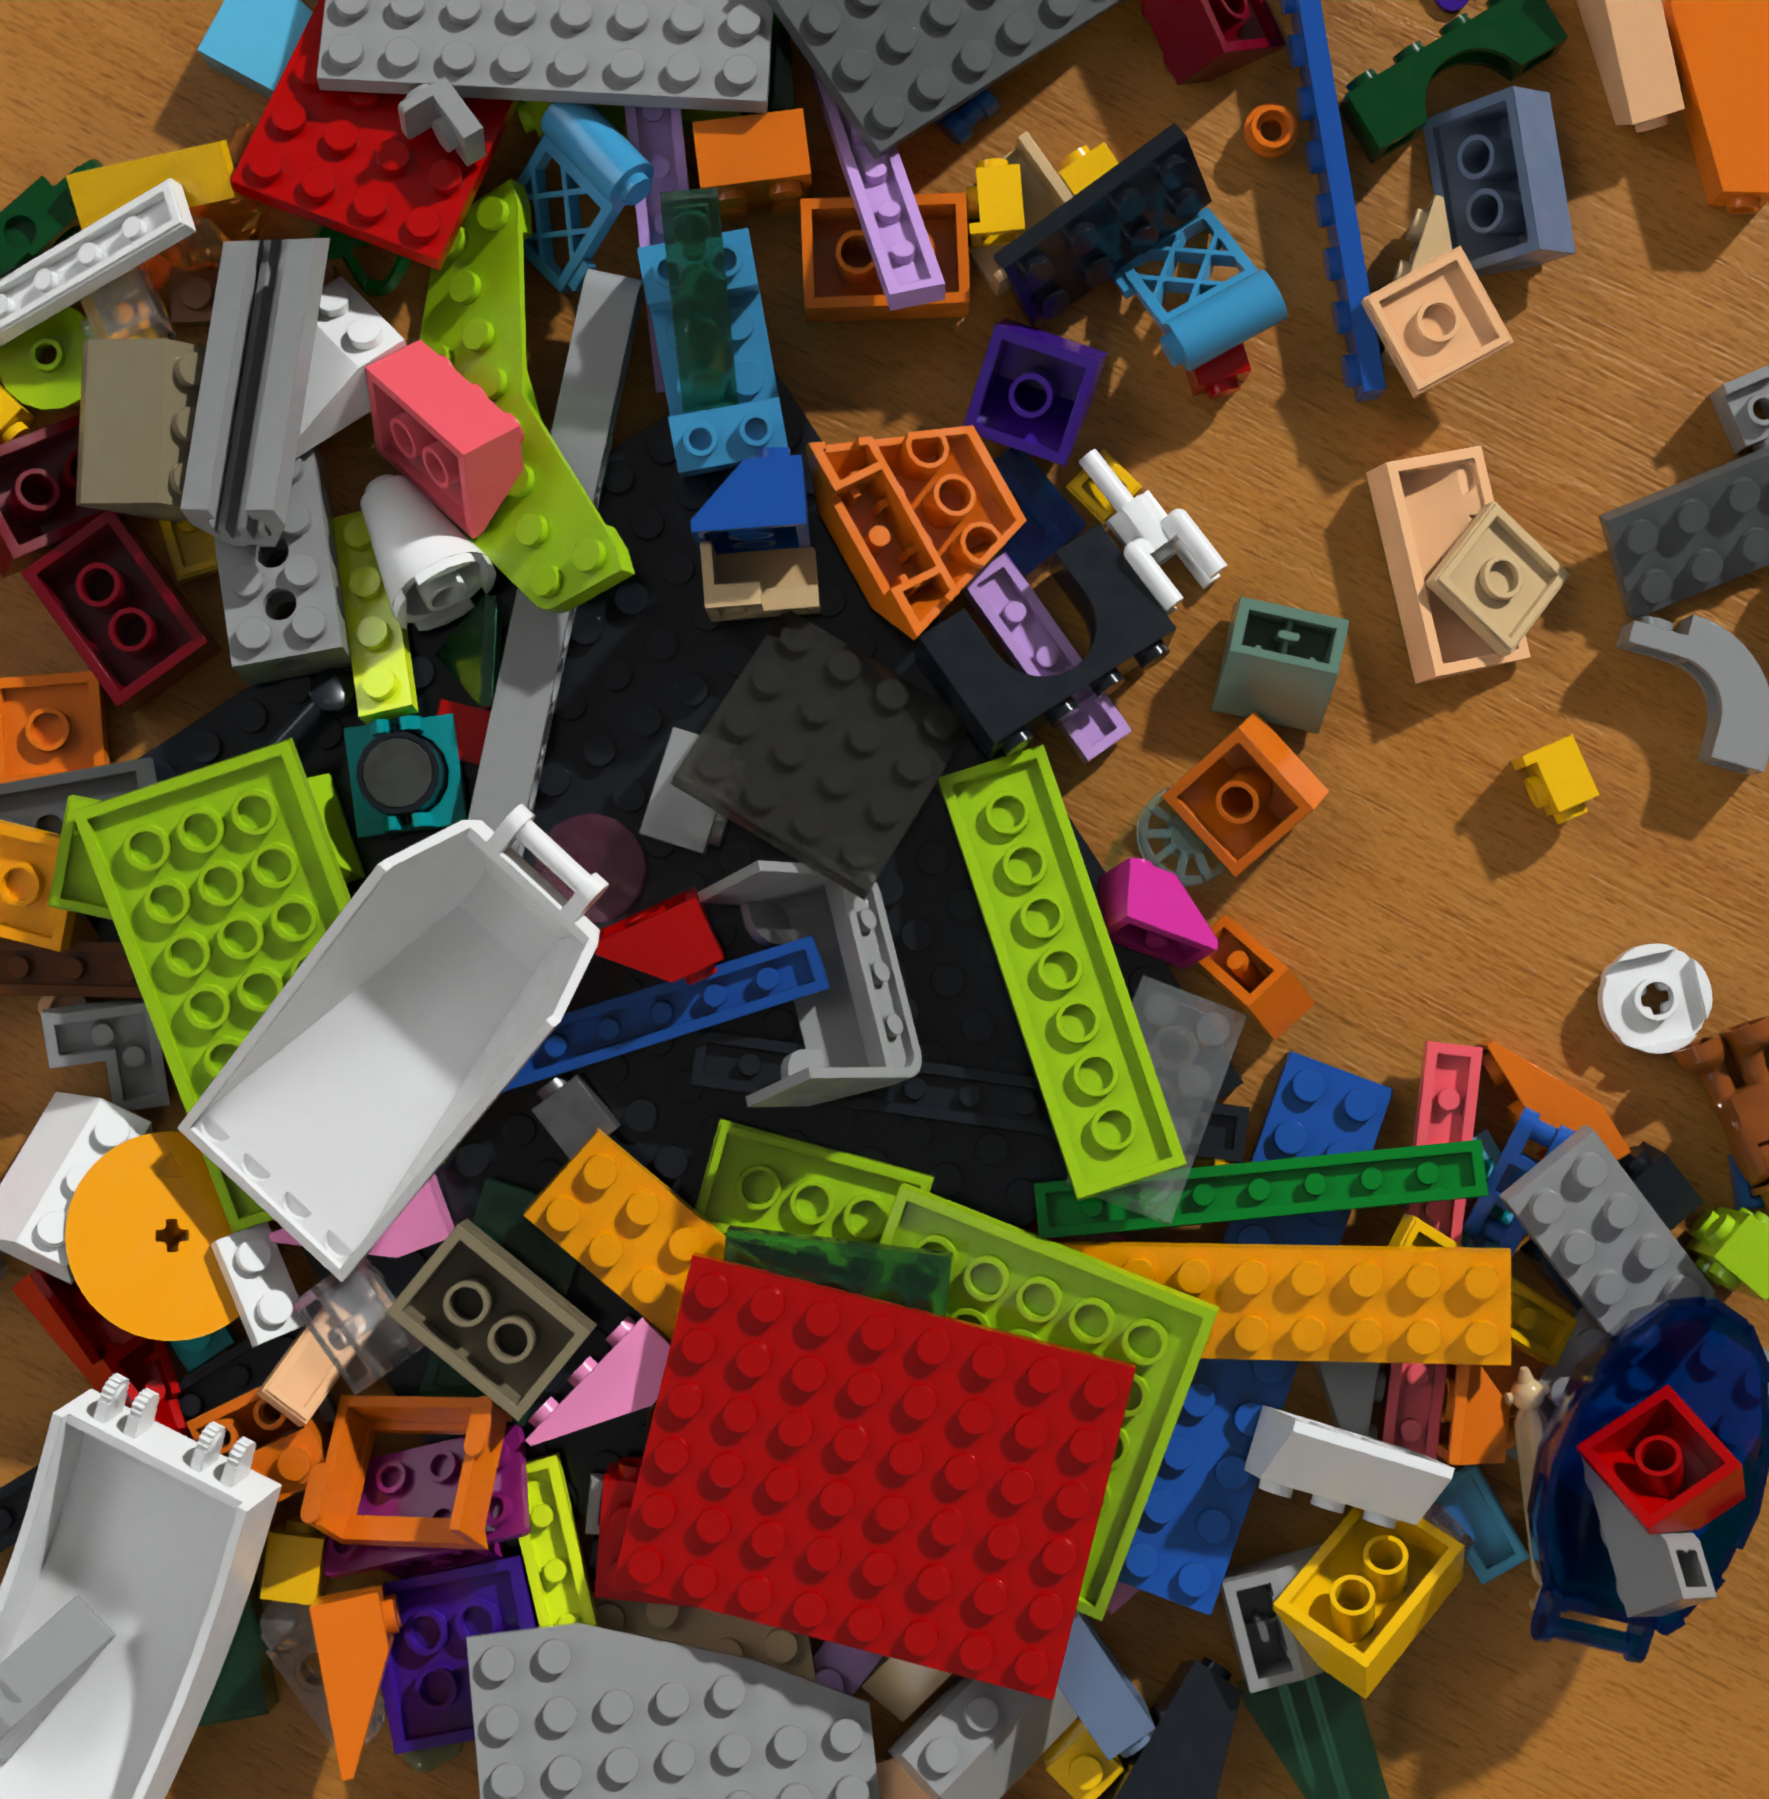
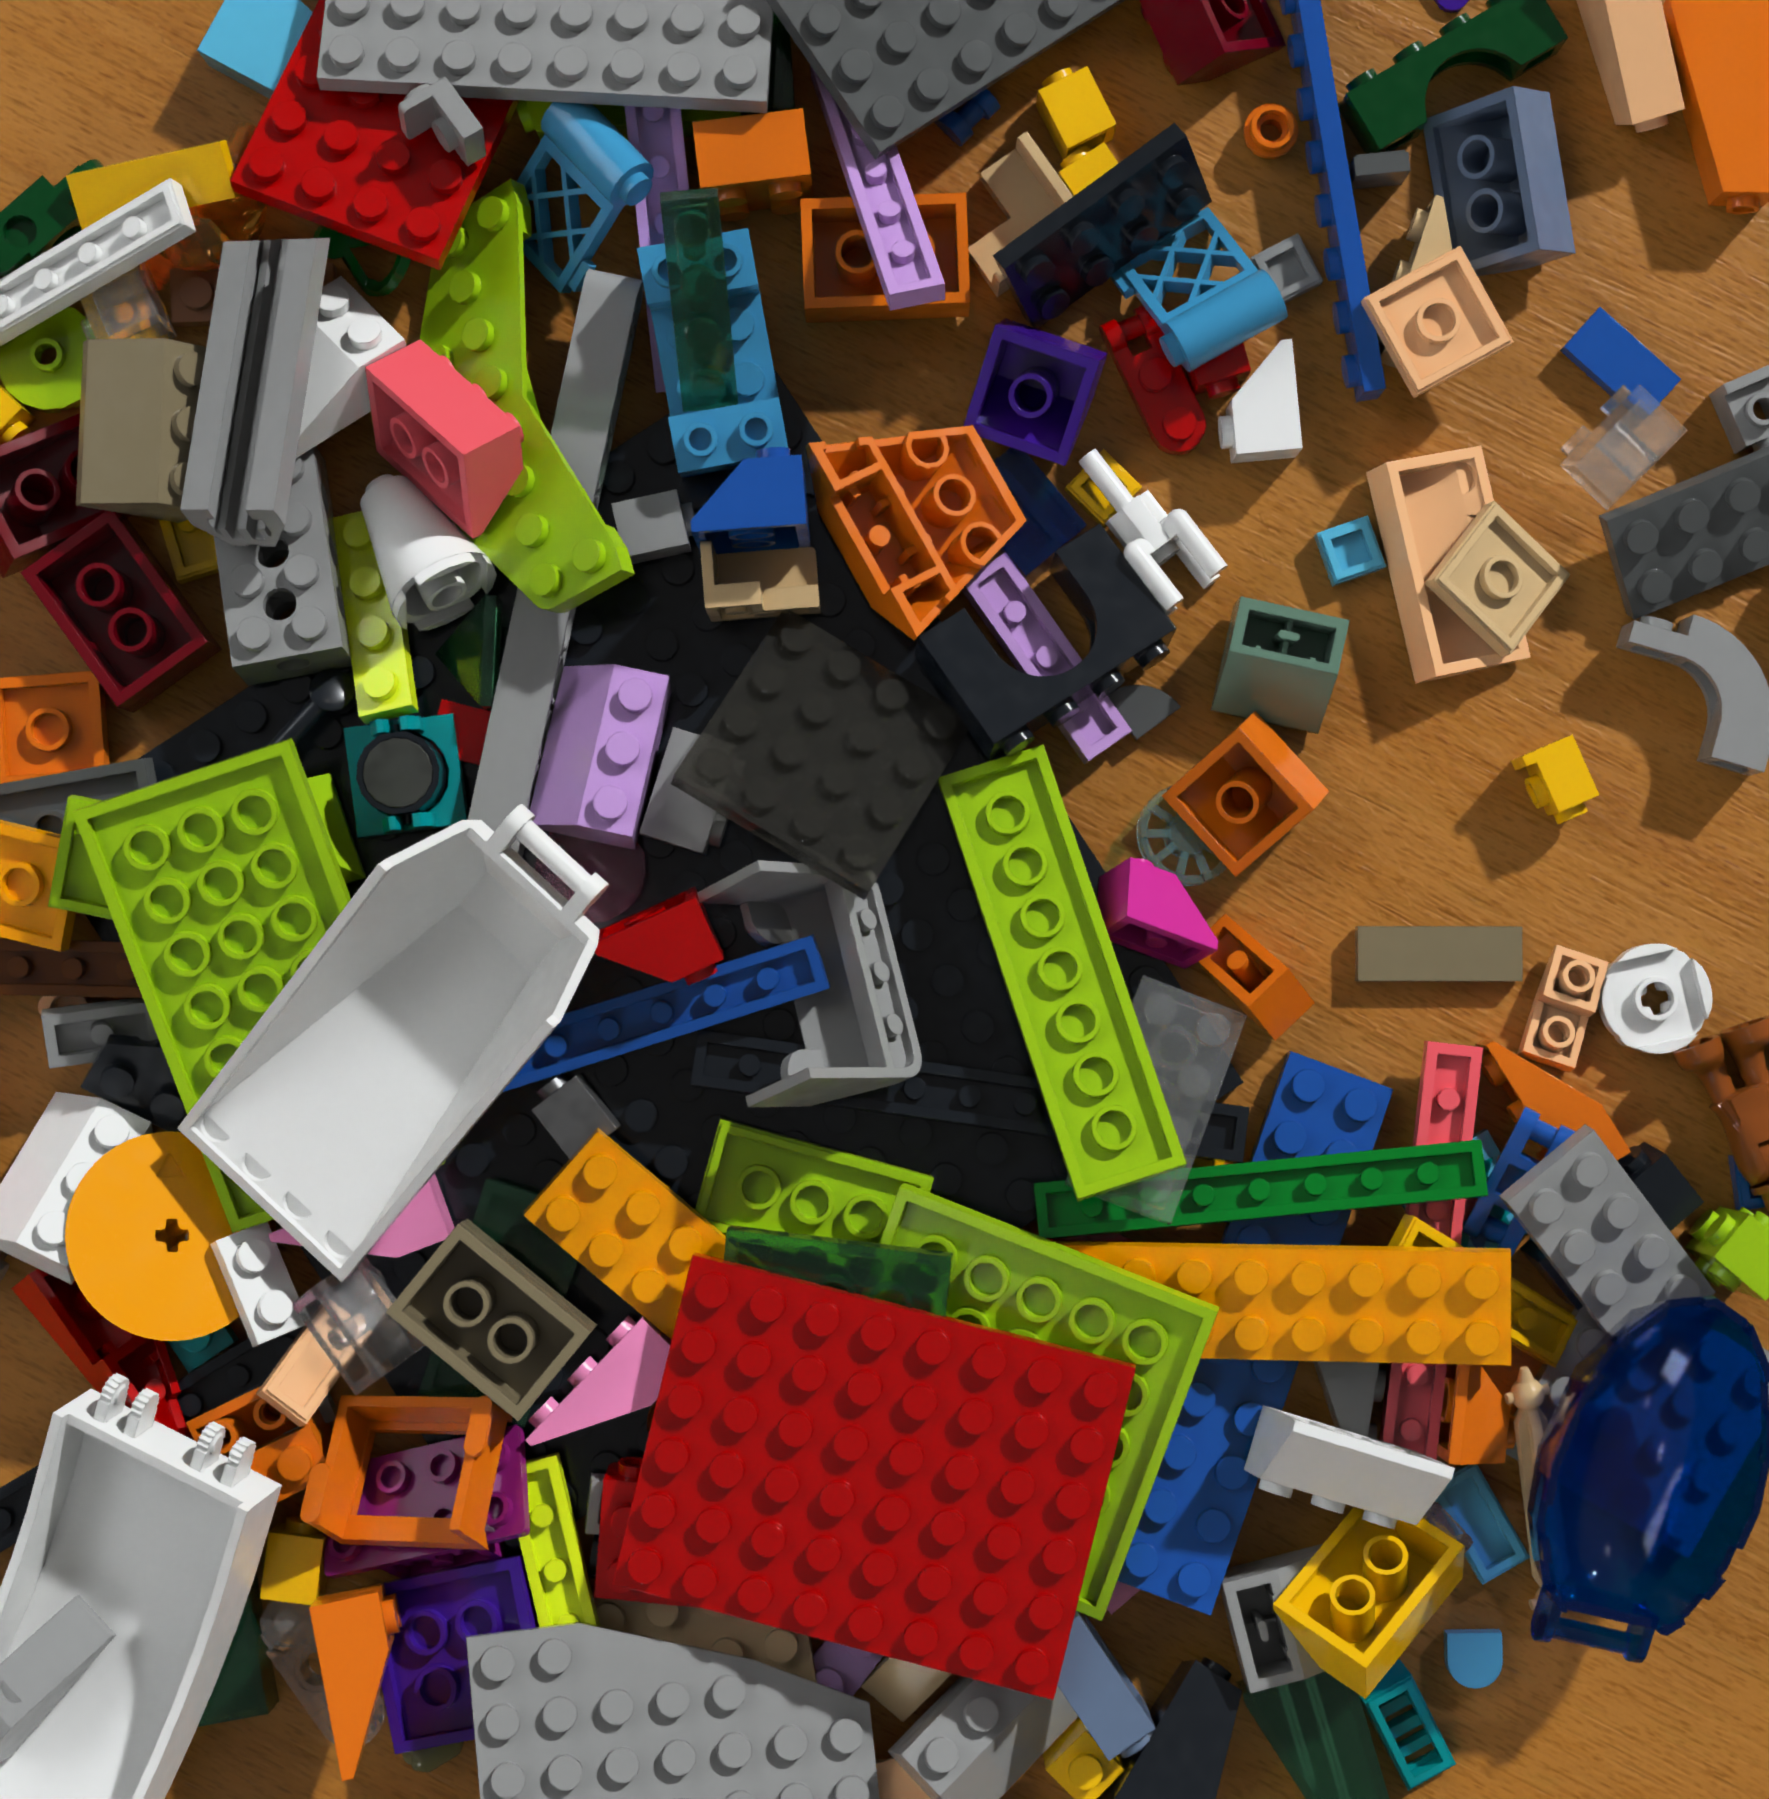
(136, 1079): none -> black wing
(601, 753): none -> lavender slope
(654, 525): none -> light grey brick
(997, 204): yellow brick -> none
(1074, 111): none -> yellow brick
(1142, 707): none -> dark grey tile
(1155, 385): none -> red plate
(1264, 413): none -> white slope
(1289, 267): none -> light grey tile
(1349, 551): none -> medium azure tile
(1379, 169): none -> dark grey tile
(1391, 1694): none -> teal slope
(1438, 953): none -> dark tan tile
(1473, 1655): none -> medium azure tile
(1562, 1008): none -> light nougat slope
(1617, 358): none -> blue tile
(1621, 445): none -> clear brick
(1652, 1571): light grey slope -> none
(1665, 1465): red slope -> none

